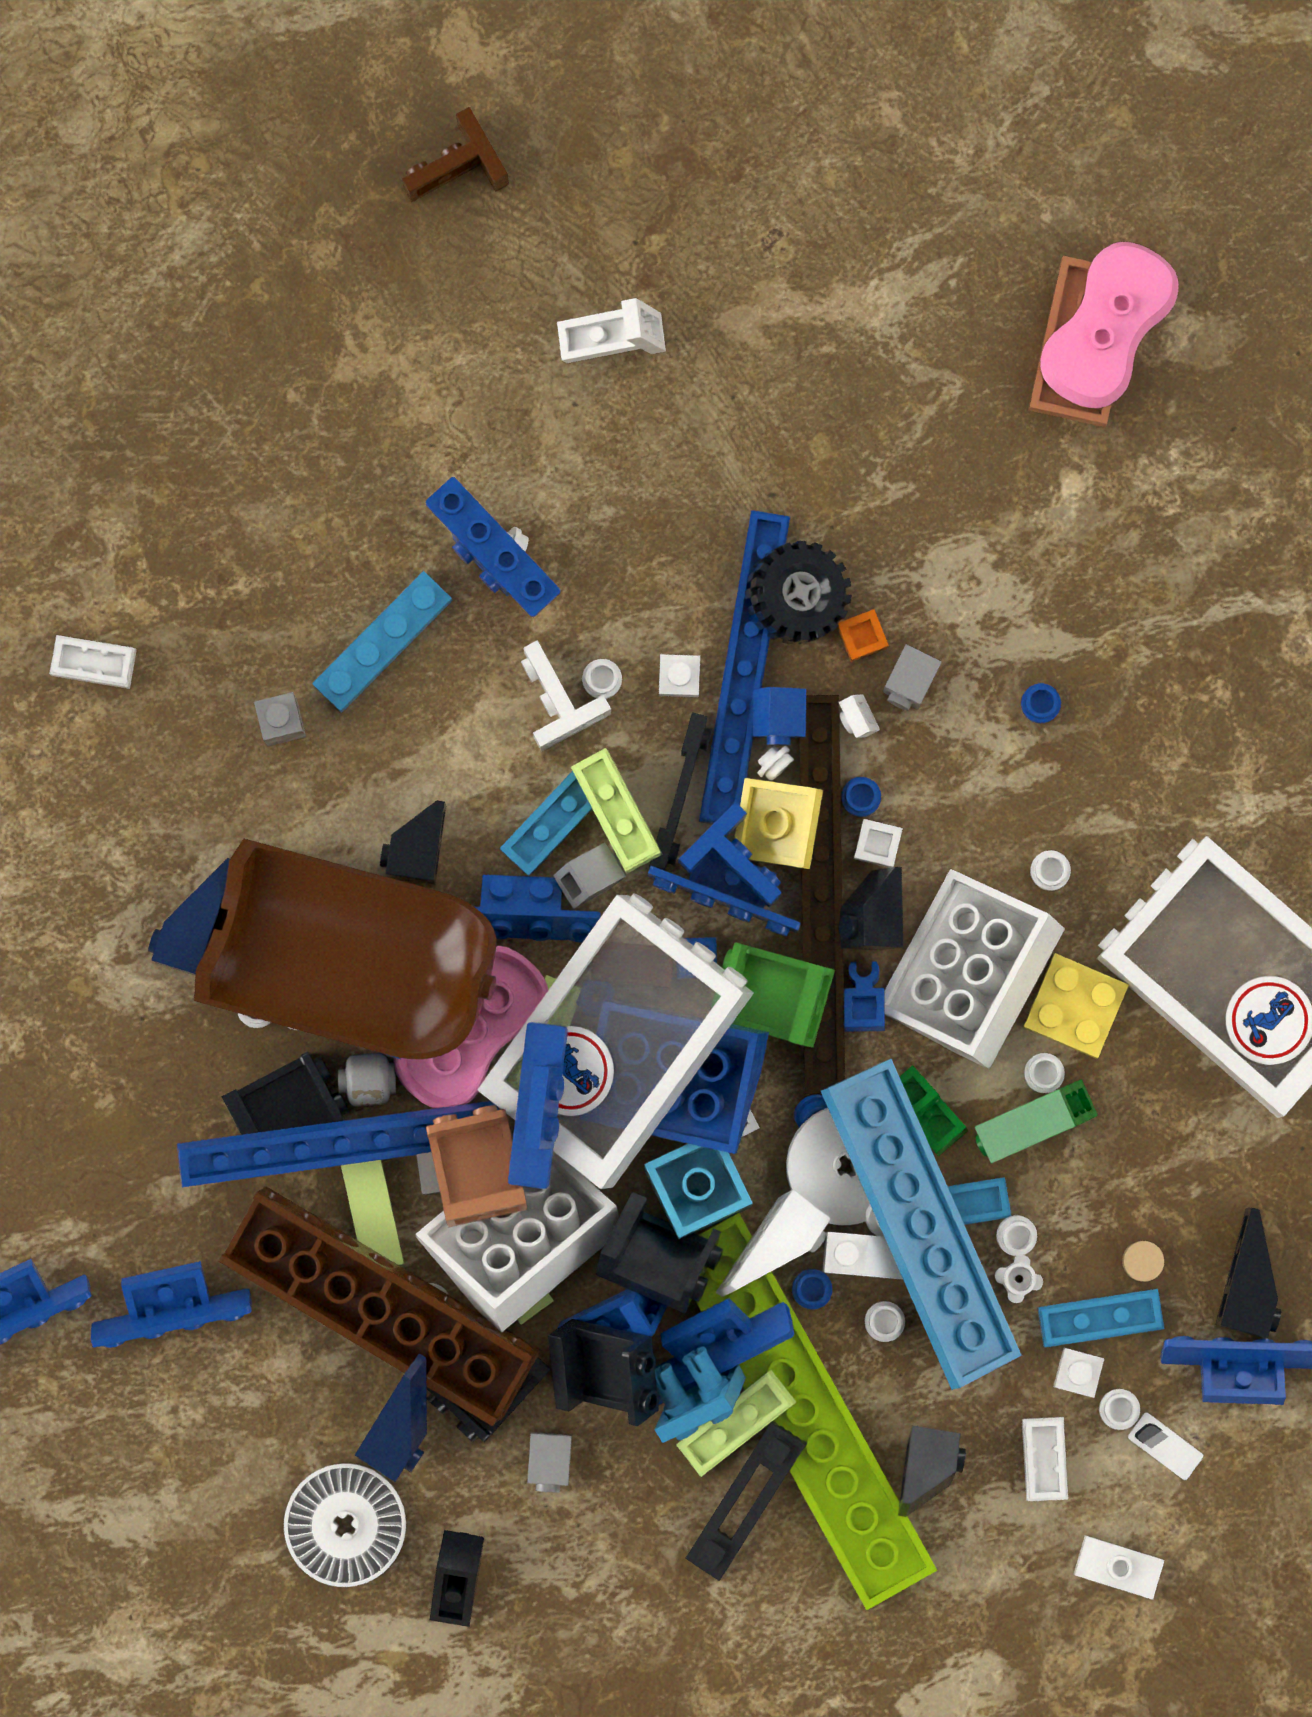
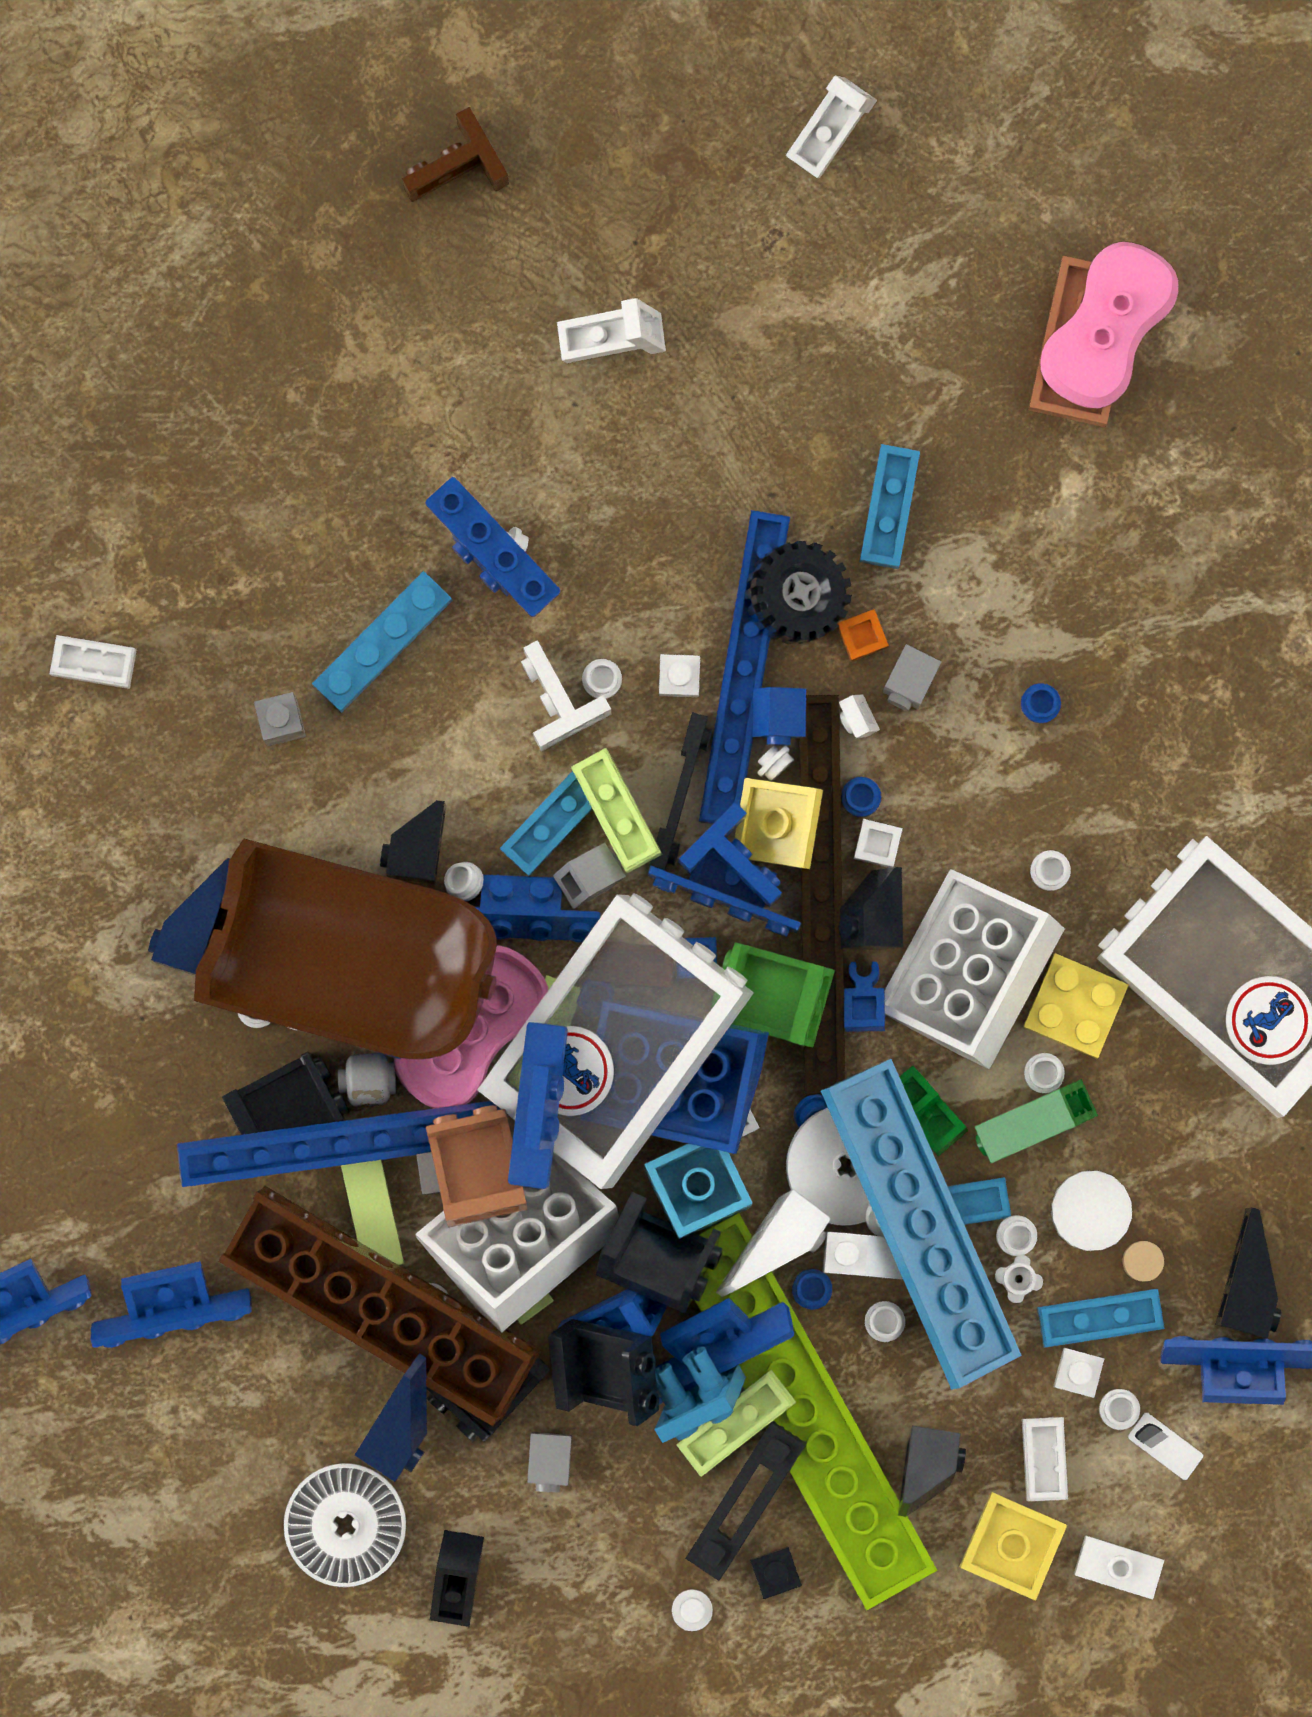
(464, 880): none -> white plate
(692, 1610): none -> white plate
(775, 1572): none -> black plate
(830, 125): none -> white bracket
(889, 506): none -> dark azure plate
(1013, 1546): none -> light yellow plate
(1091, 1210): none -> white tile

